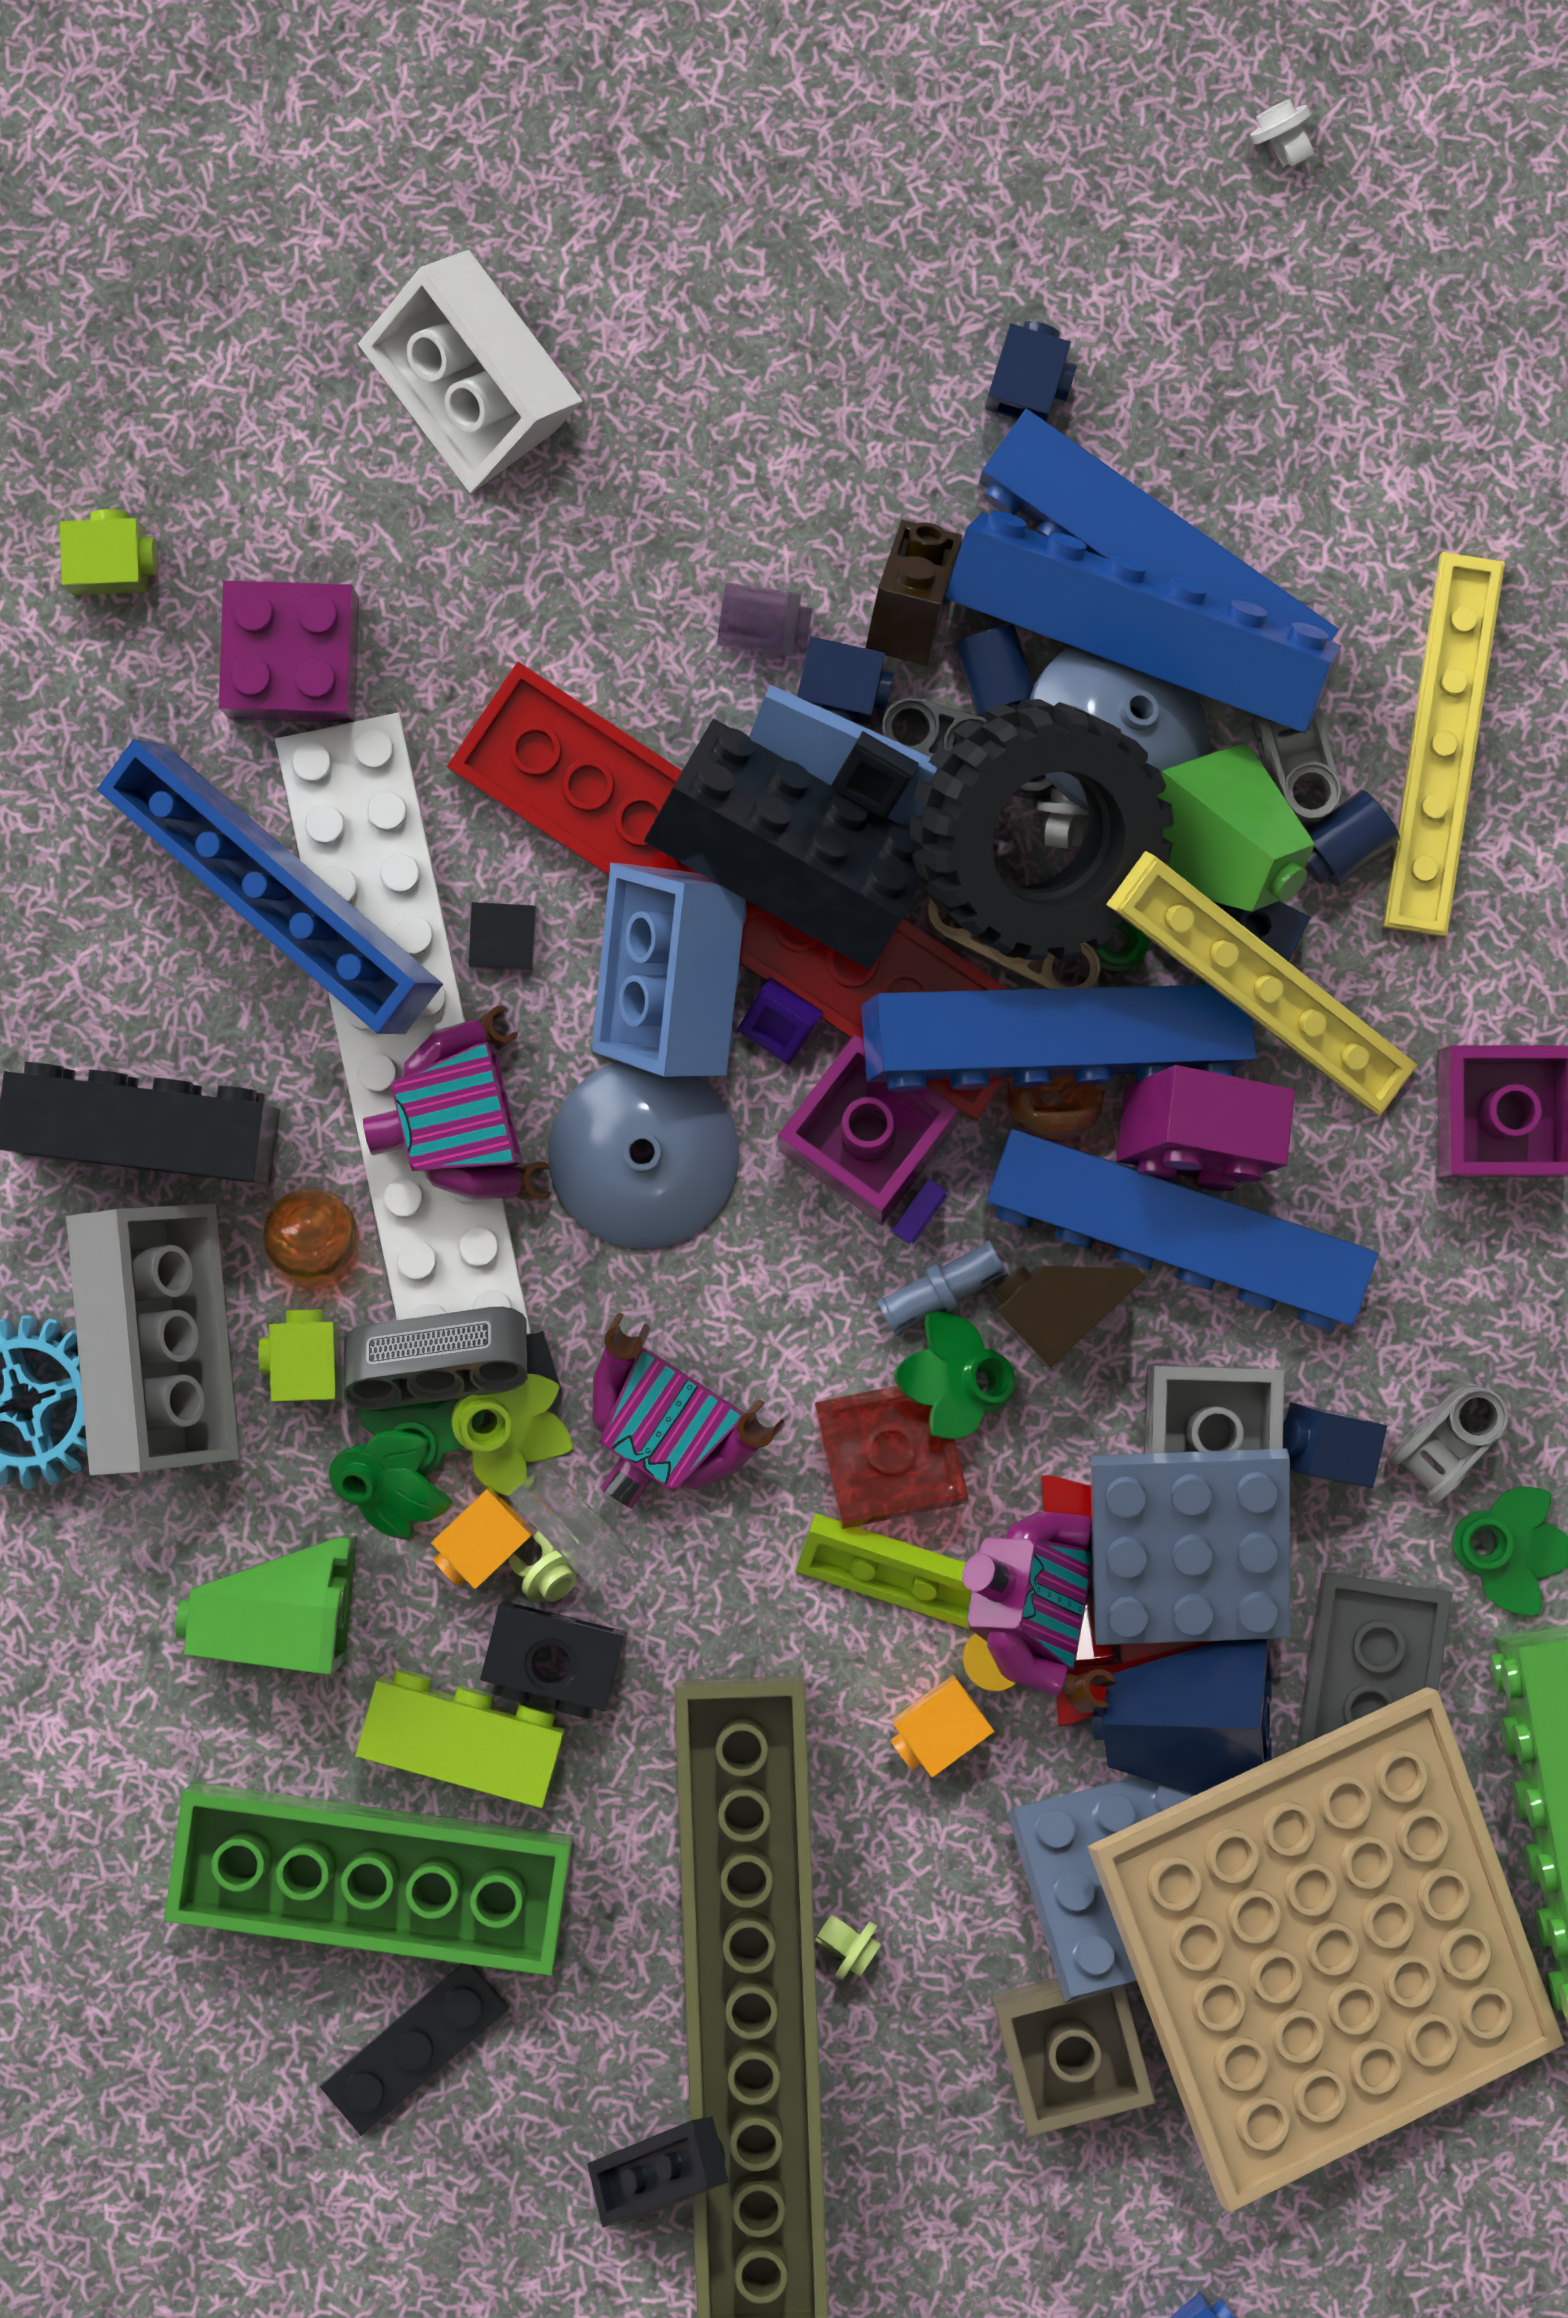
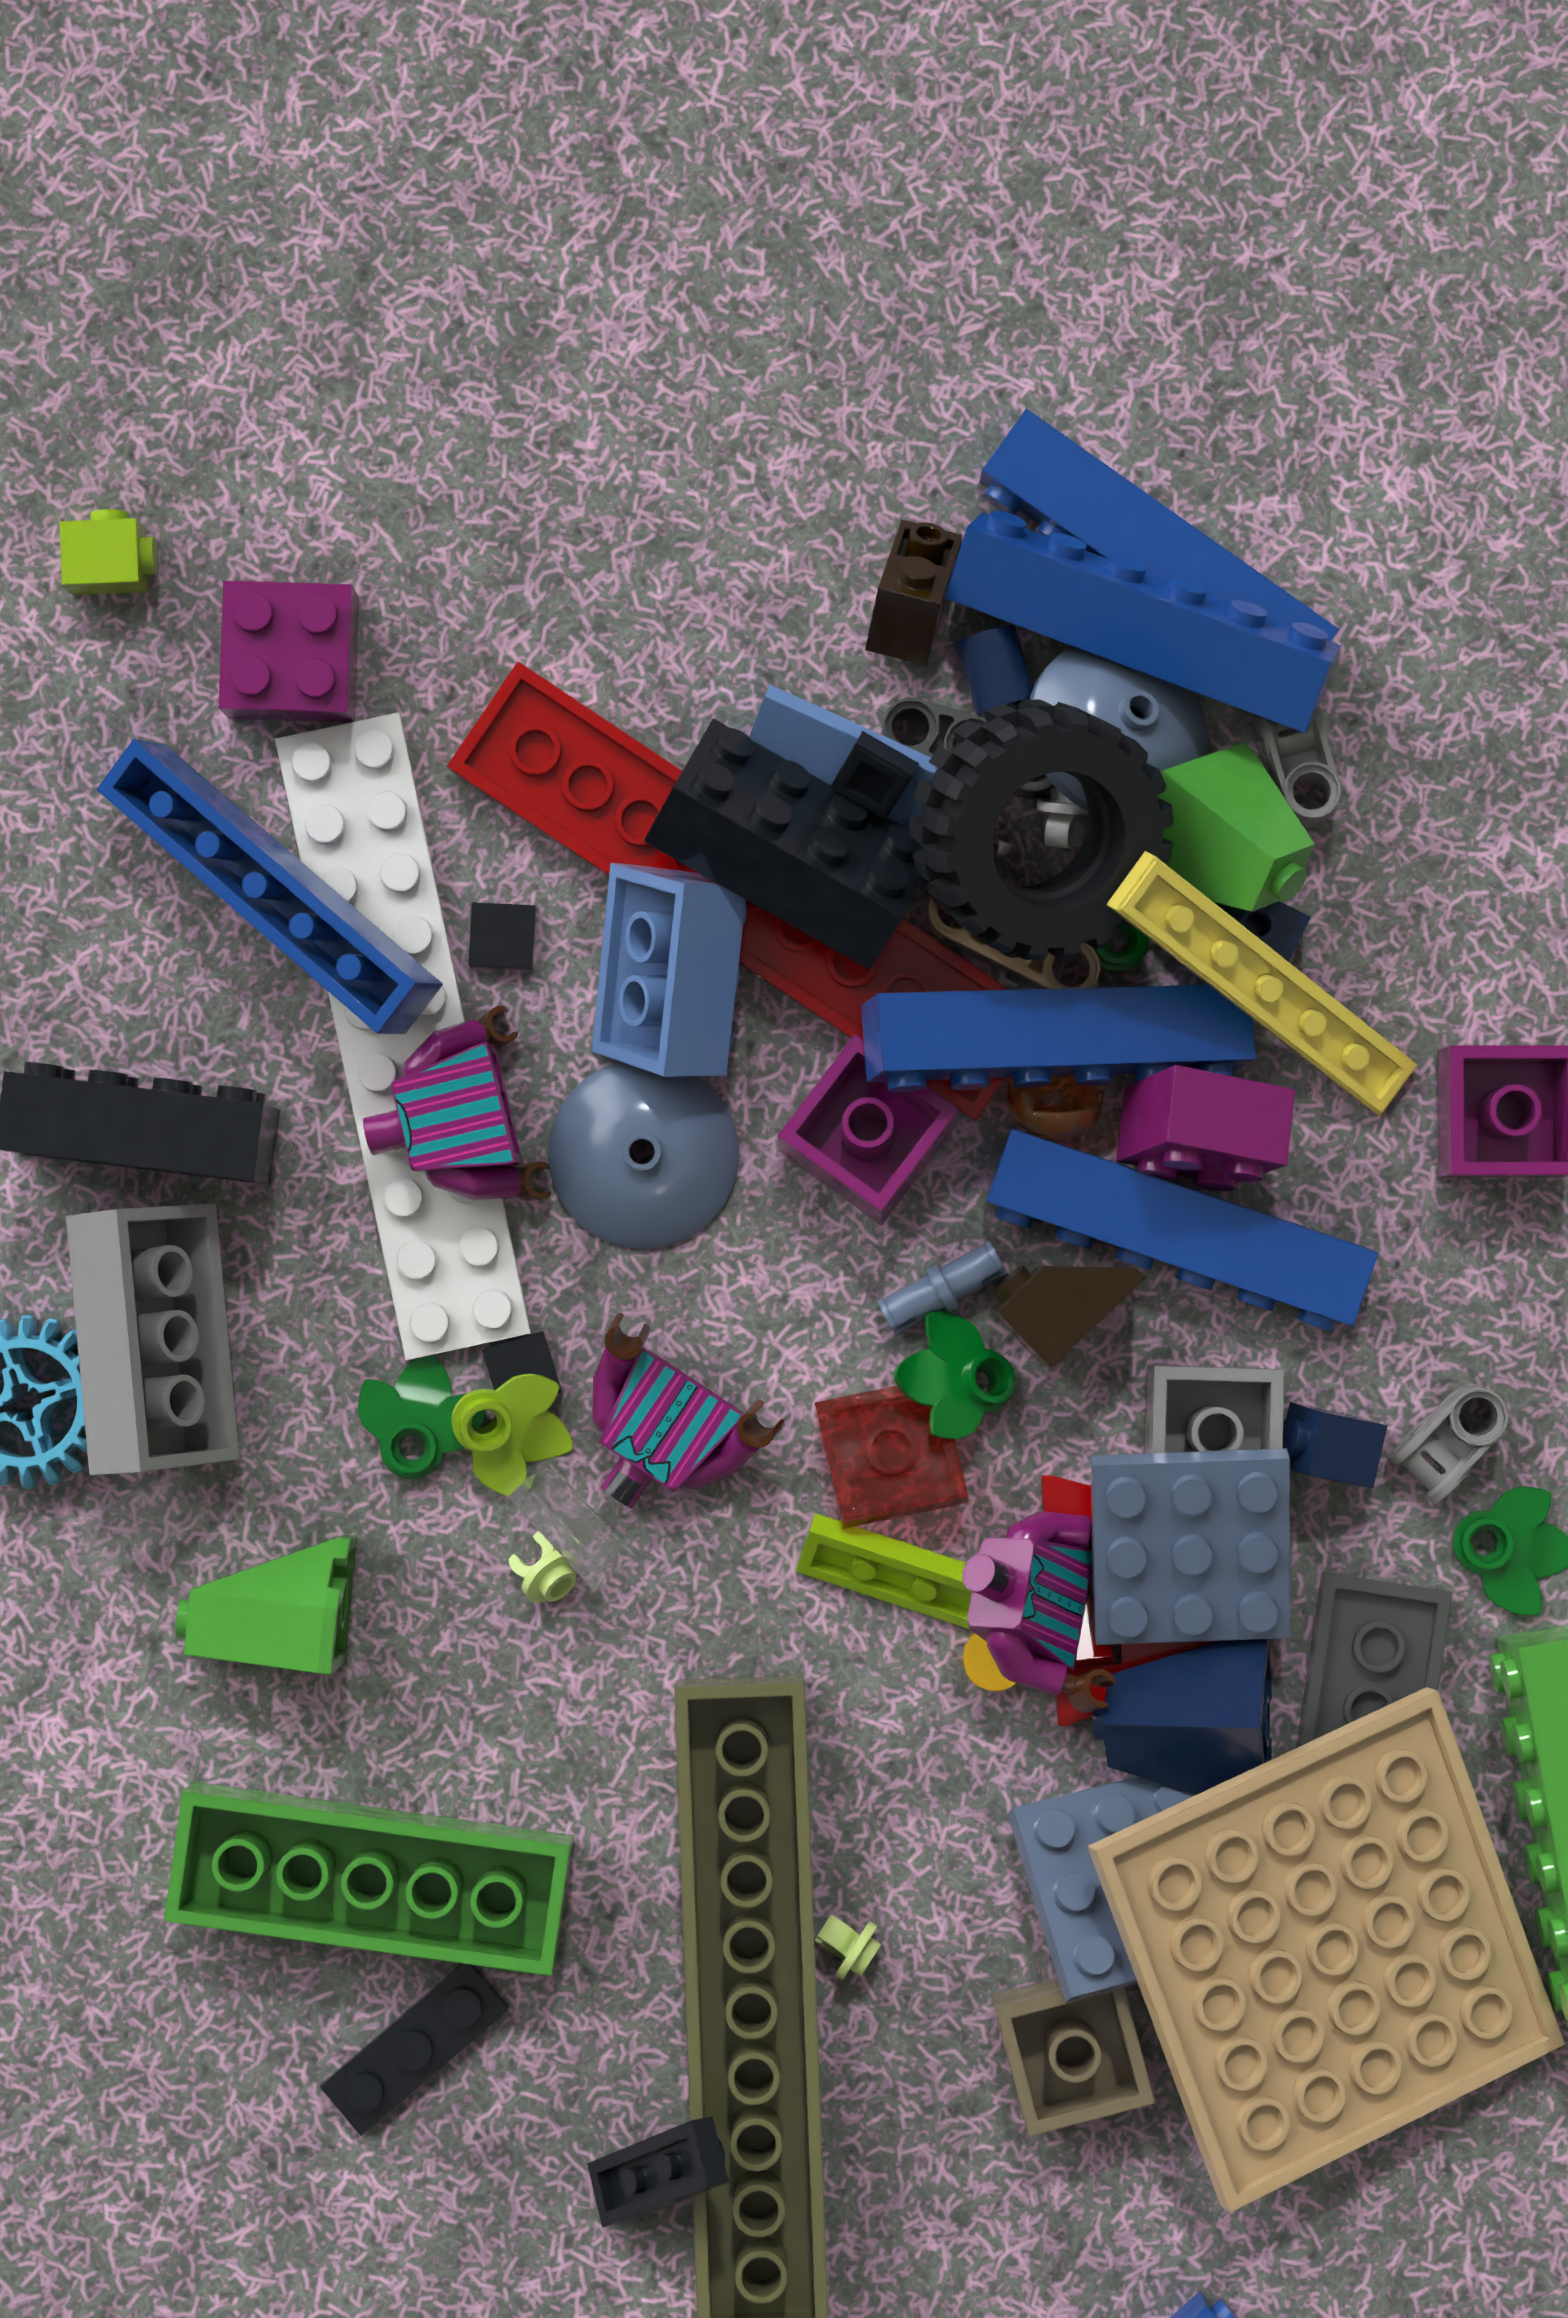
(302, 1357): lime brick -> none
(311, 1239): clear orange hair -> none
(392, 1490): green plate -> none
(435, 1358): dark grey beam -> none
(461, 1738): lime brick -> none
(468, 369): white slope -> none
(480, 1540): light orange brick -> none
(592, 1653): black brick -> none
(763, 620): clear purple brick -> none
(779, 1021): dark purple tile -> none
(845, 679): dark blue brick -> none
(919, 1212): dark purple tile -> none
(940, 1727): light orange brick -> none
(1031, 371): dark blue brick -> none
(1283, 129): white plate -> none
(1350, 839): dark blue brick -> none
(1443, 744): light yellow tile -> none

